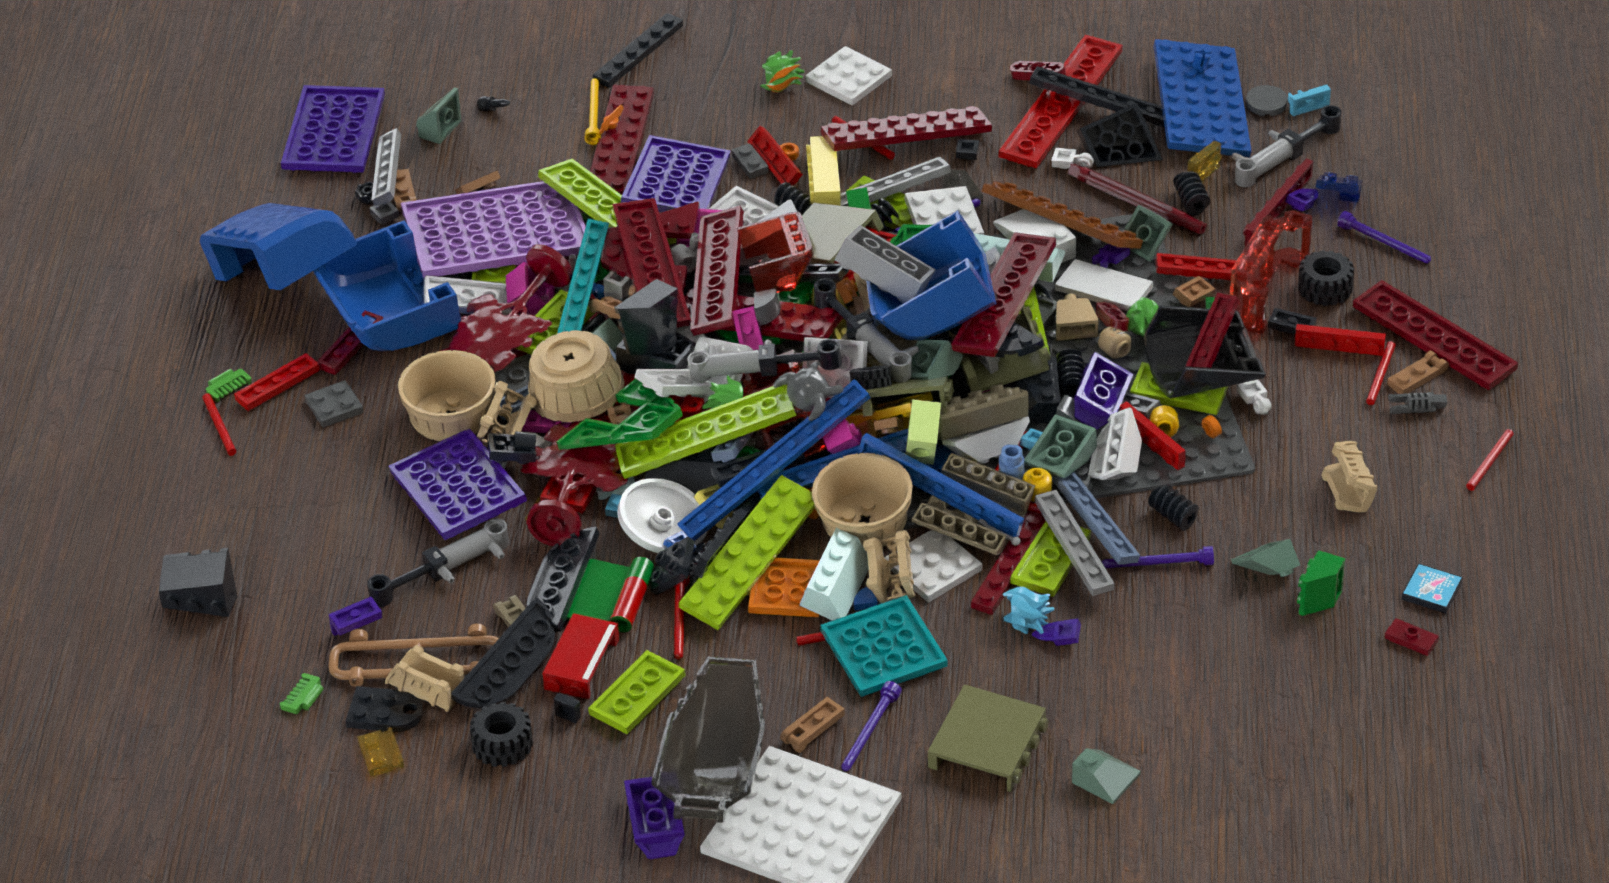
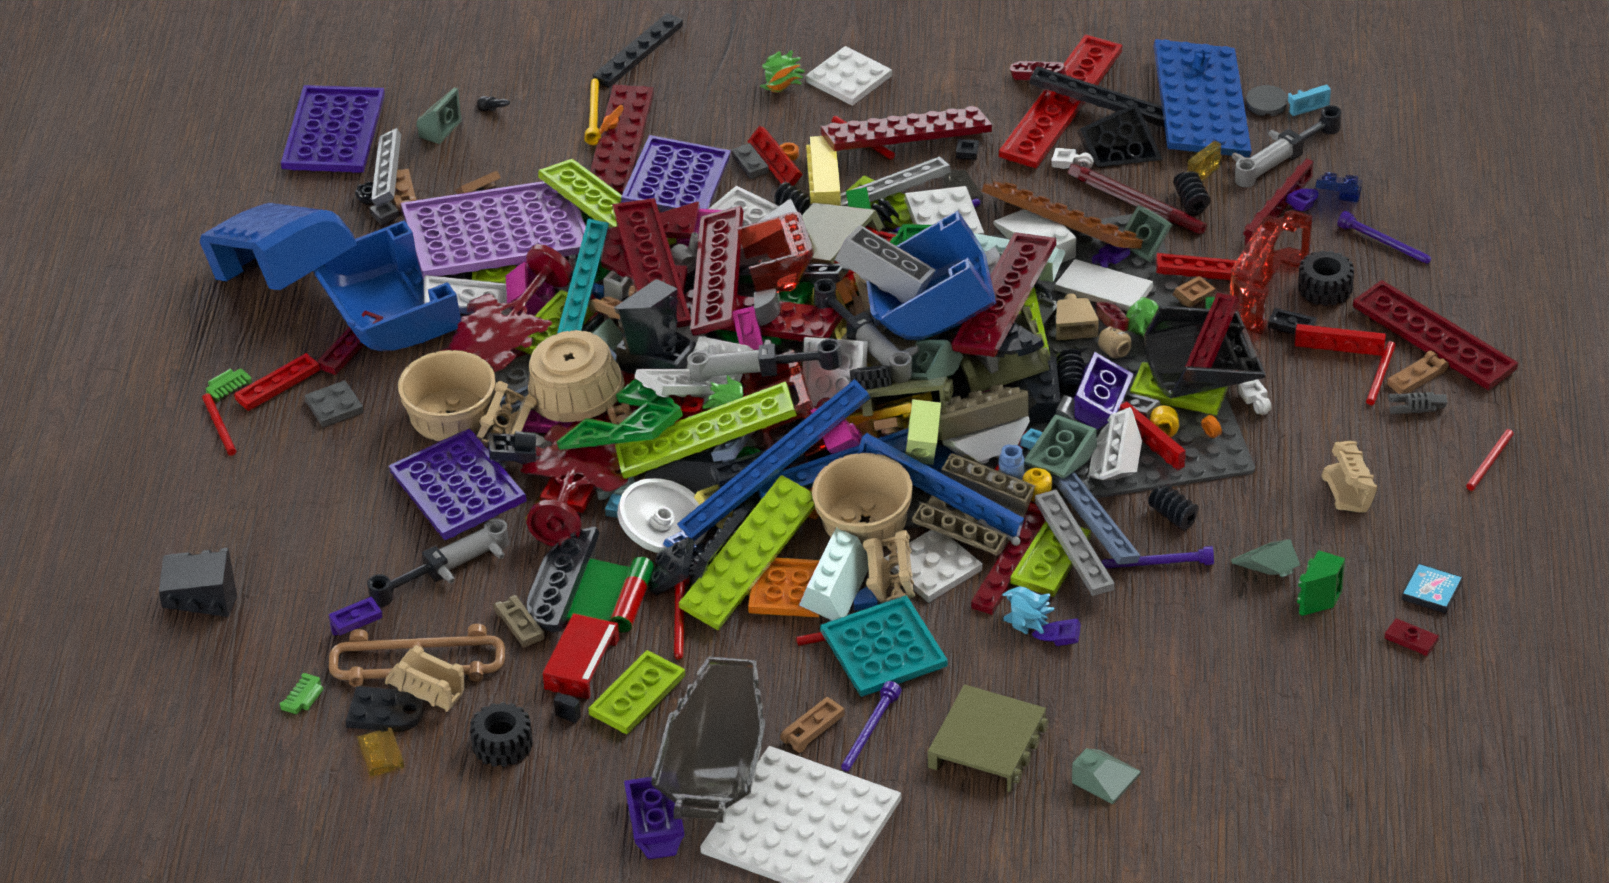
(509, 660): black plate -> none
(808, 389): dark grey piece -> none

